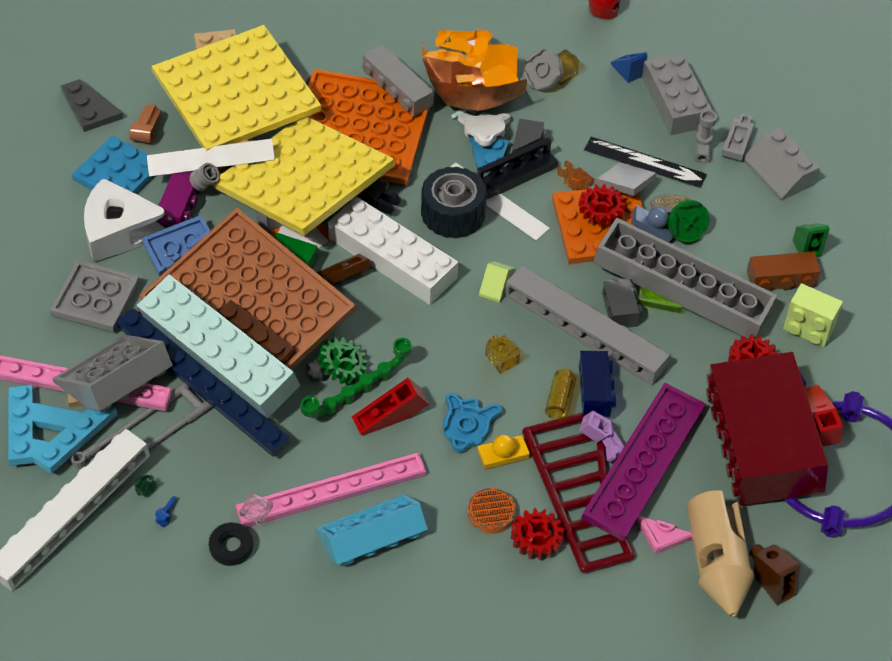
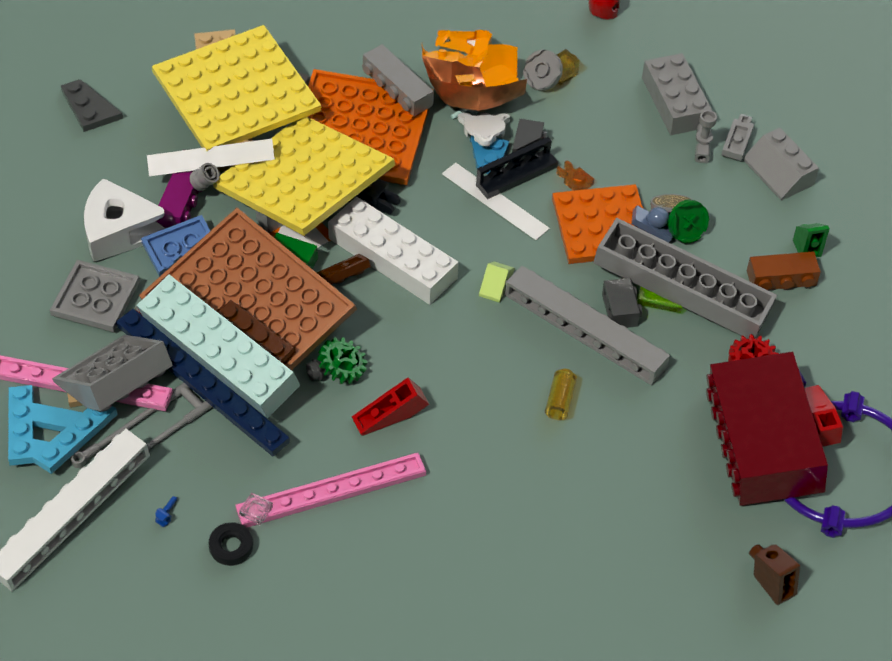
(116, 163): dark azure plate -> none
(145, 128): nougat piece -> none
(145, 485): clear green plate -> none
(311, 407): green bar -> none
(372, 529): medium azure slope -> none
(453, 202): black wheel -> none
(467, 423): dark azure tile -> none
(491, 510): tile -> none
(502, 353): clear yellow brick -> none
(503, 451): yellow tile -> none
(537, 533): red gear -> none
(553, 489): dark red bar -> none
(596, 383): clear blue brick -> none
(600, 429): lavender piece -> none
(602, 204): red gear -> none
(626, 178): light grey tile -> none
(630, 65): blue slope -> none
(643, 462): magenta plate -> none
(645, 161): black sticker -> none
(662, 535): bright pink tile -> none
(720, 550): tan piece -> none
(812, 315): yellowish green brick -> none

